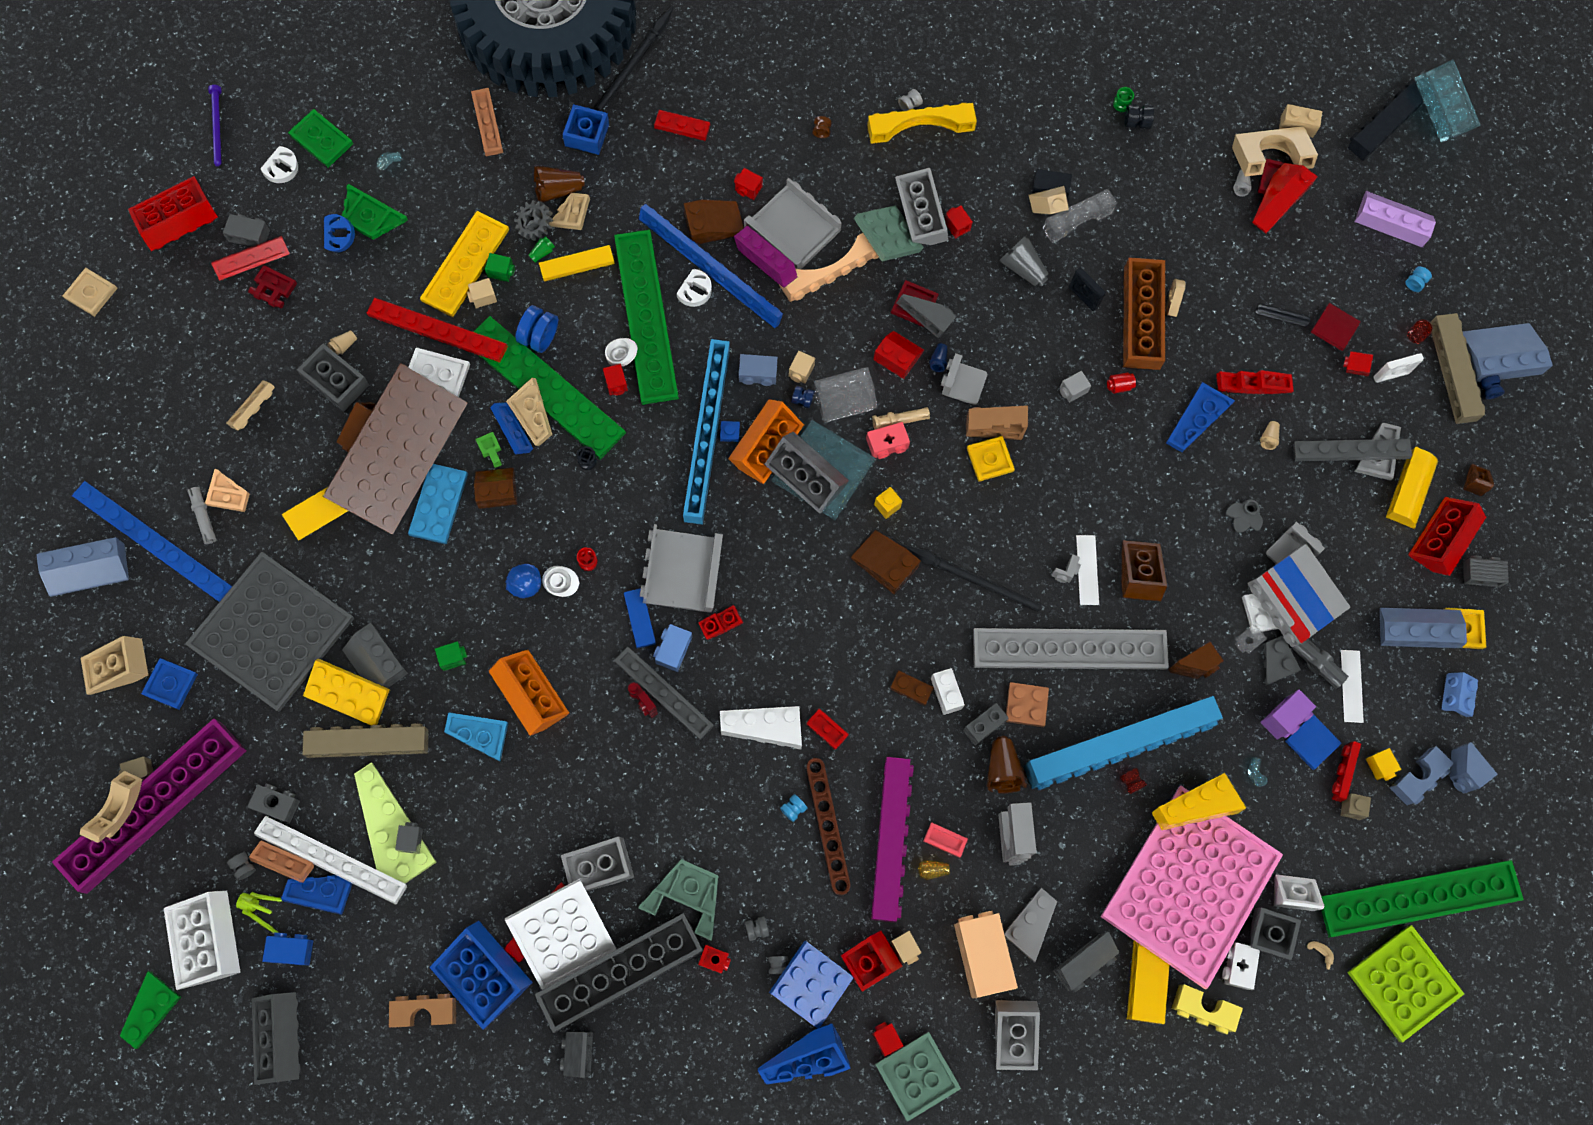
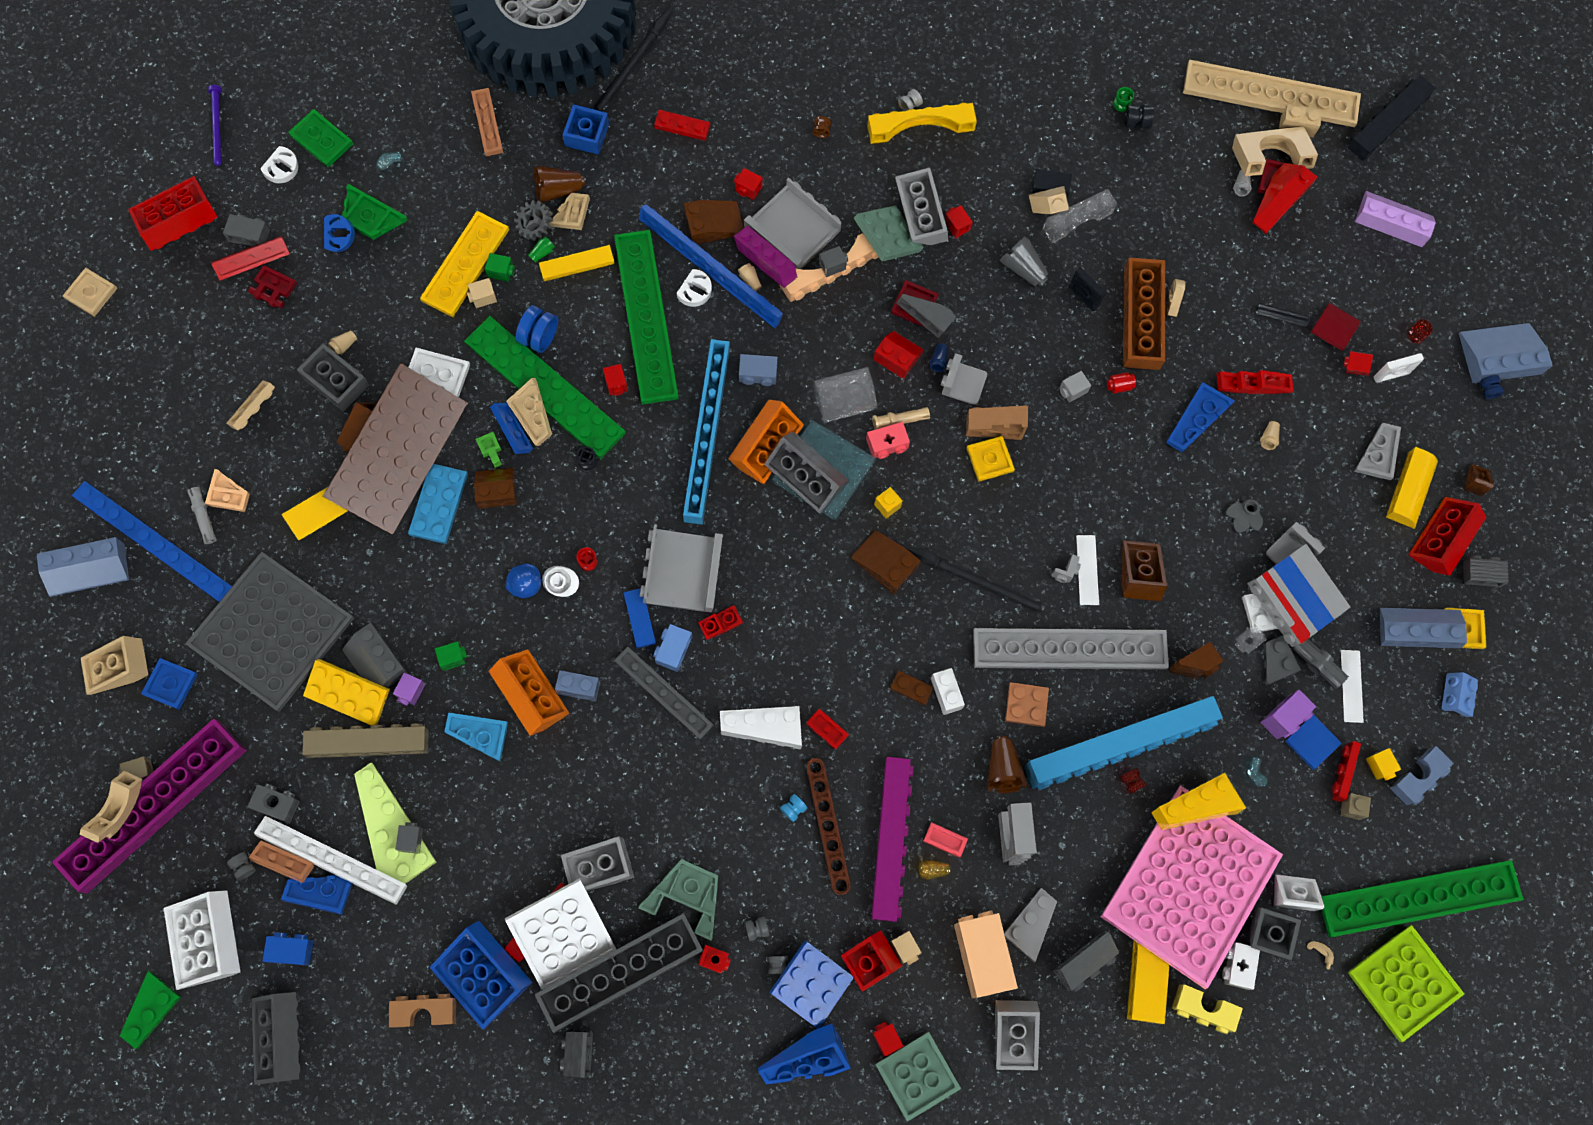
(249, 903): lime plant -> none
(408, 689): none -> medium lavender brick
(437, 330): red plate -> none
(577, 685): none -> sand blue brick
(621, 351): white hat -> none
(645, 703): dark red plate -> none
(730, 431): blue plate -> none
(749, 276): none -> tan cone
(801, 367): tan brick -> none
(802, 396): dark blue wheel -> none
(833, 261): none -> dark grey brick
(985, 724): dark grey brick -> none
(1270, 92): none -> tan plate
(1352, 450): dark grey plate -> none
(1417, 281): dark azure wheel -> none
(1447, 101): clear light blue slope -> none
(1457, 368): dark tan brick -> none
(1469, 768): sand blue slope -> none

